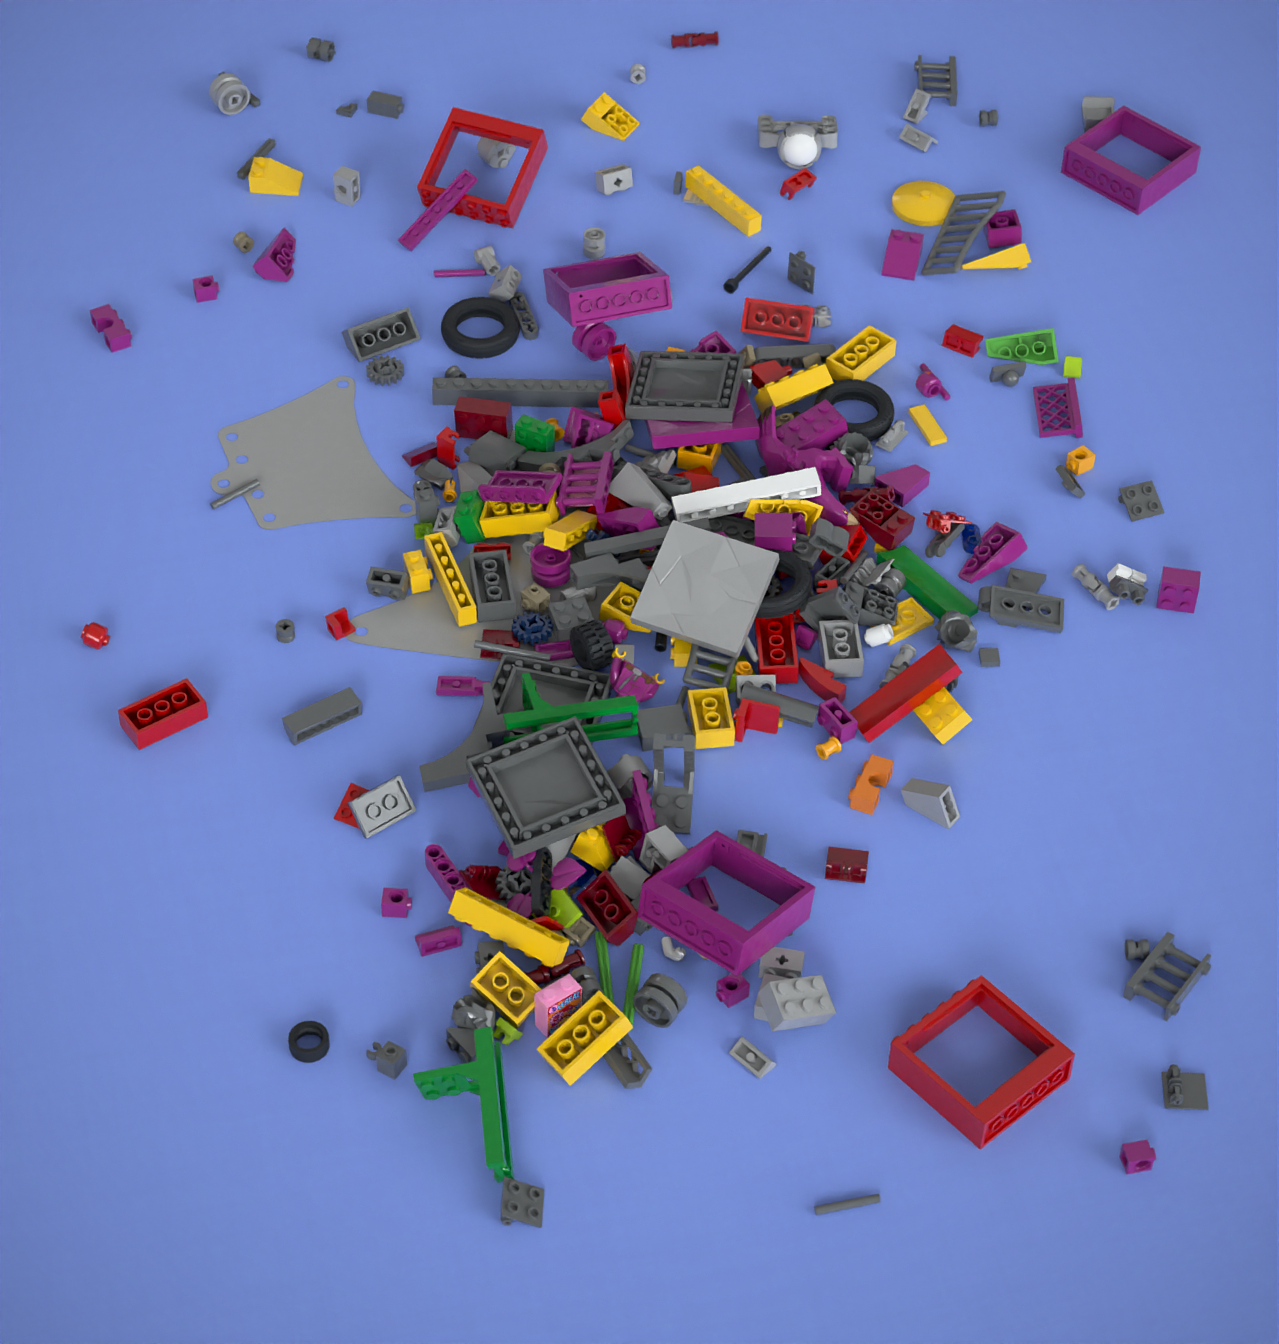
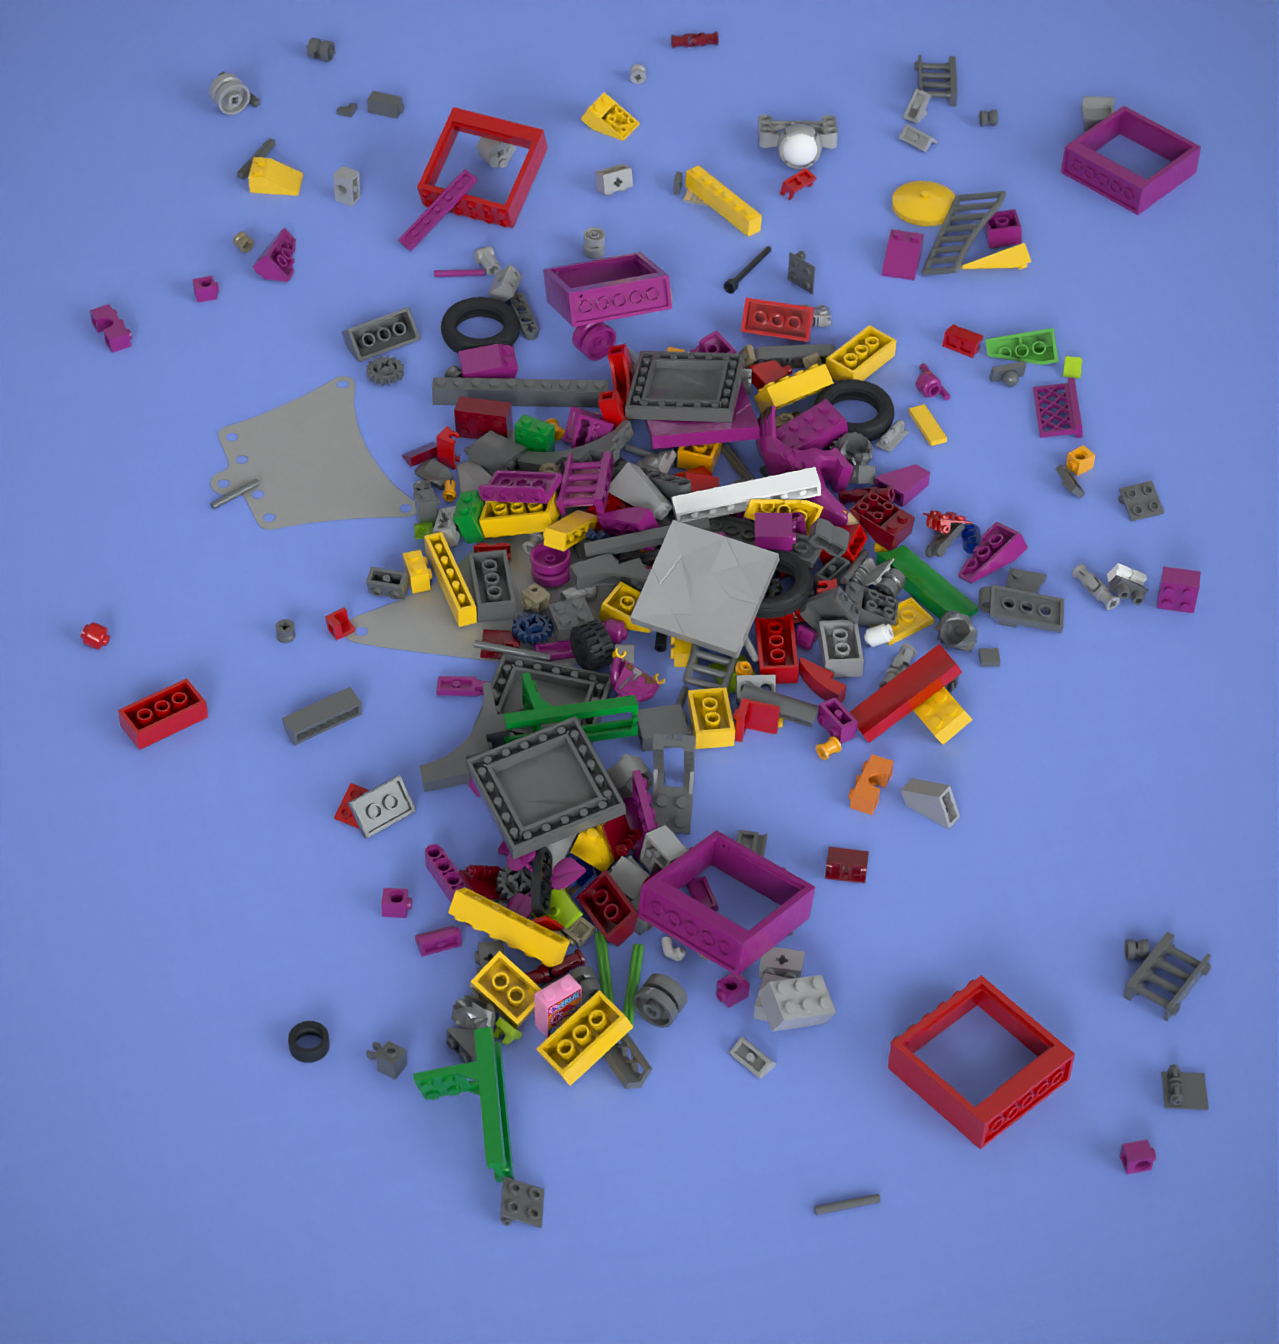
(489, 362): none -> magenta slope

